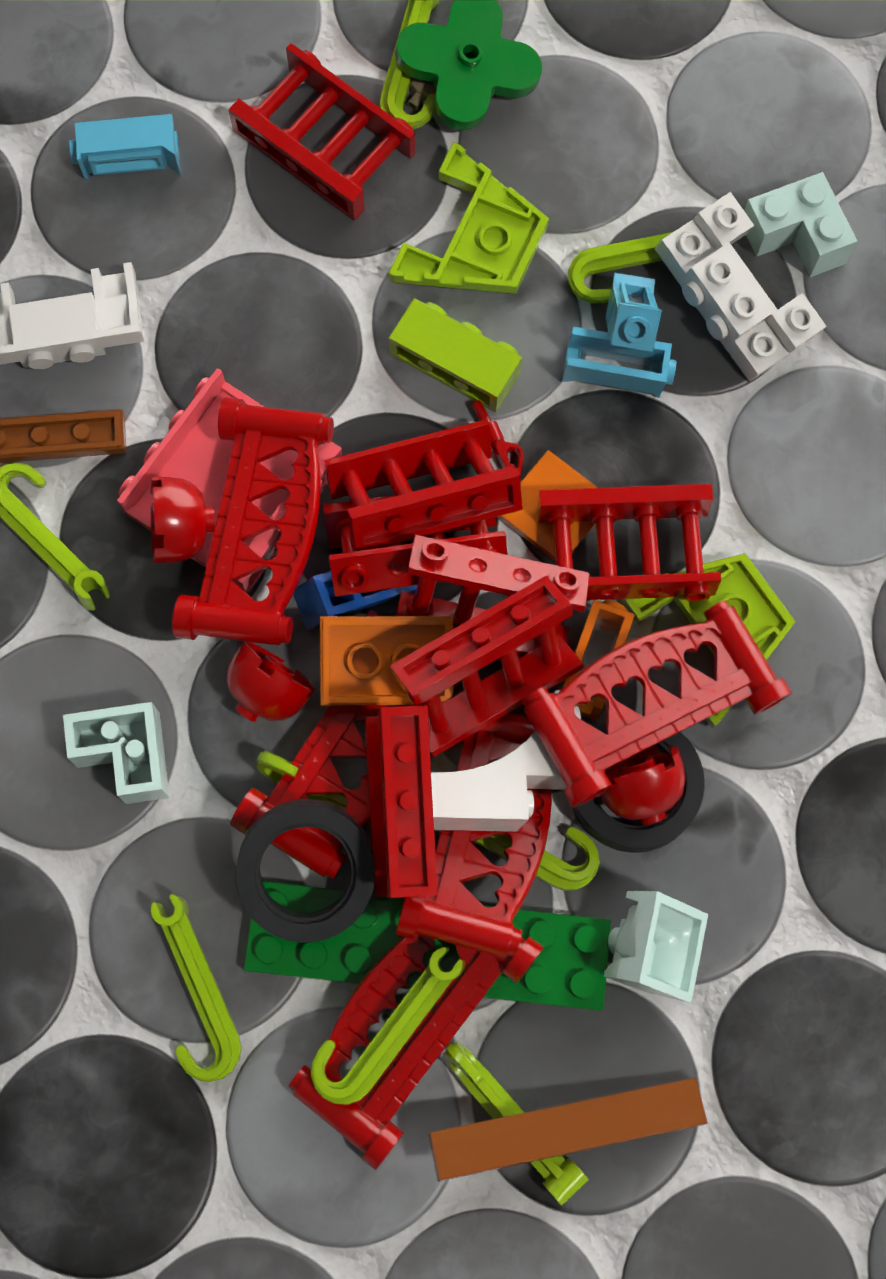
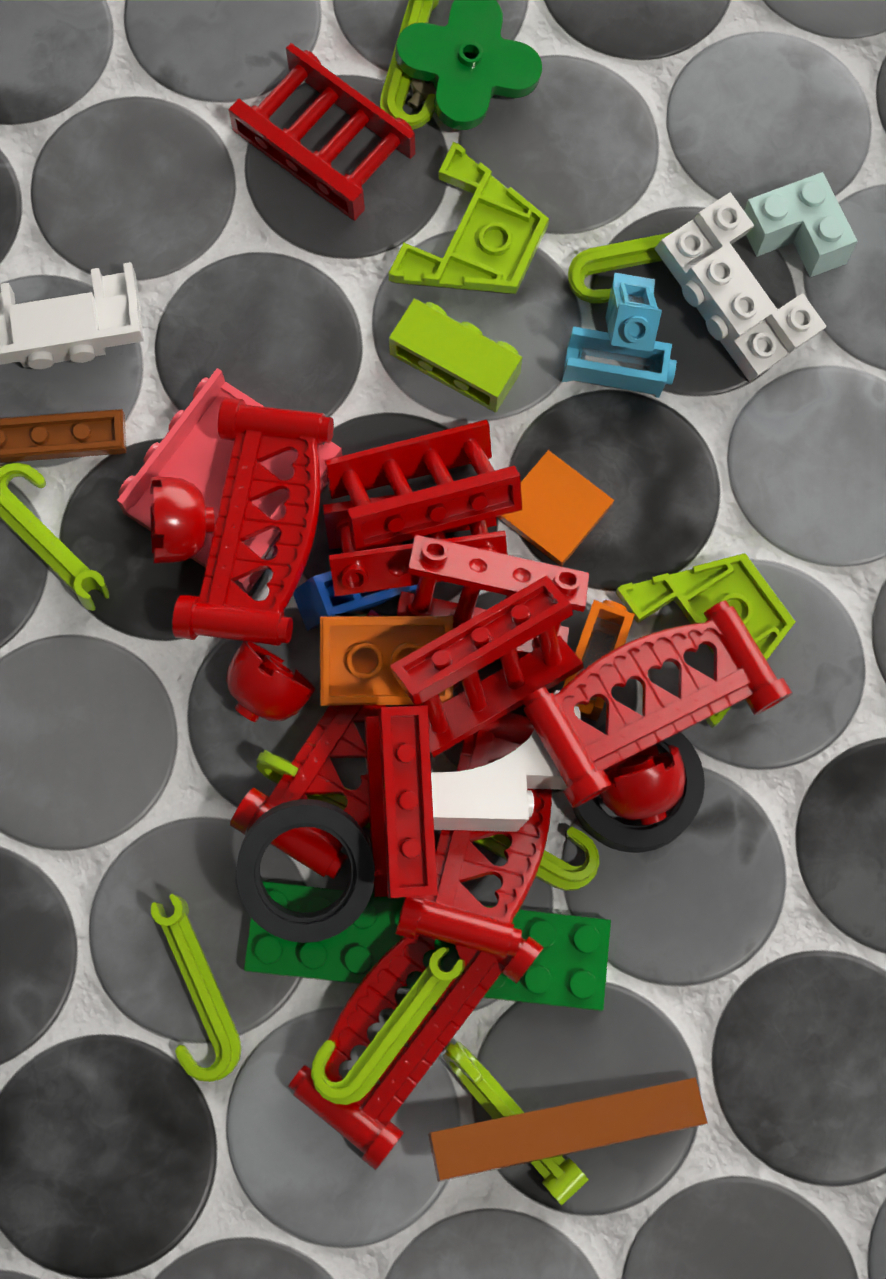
(125, 145): medium azure window -> none
(128, 739): light aqua brick -> none
(498, 443): red hand -> none
(645, 506): red fence -> none
(658, 946): light aqua brick -> none

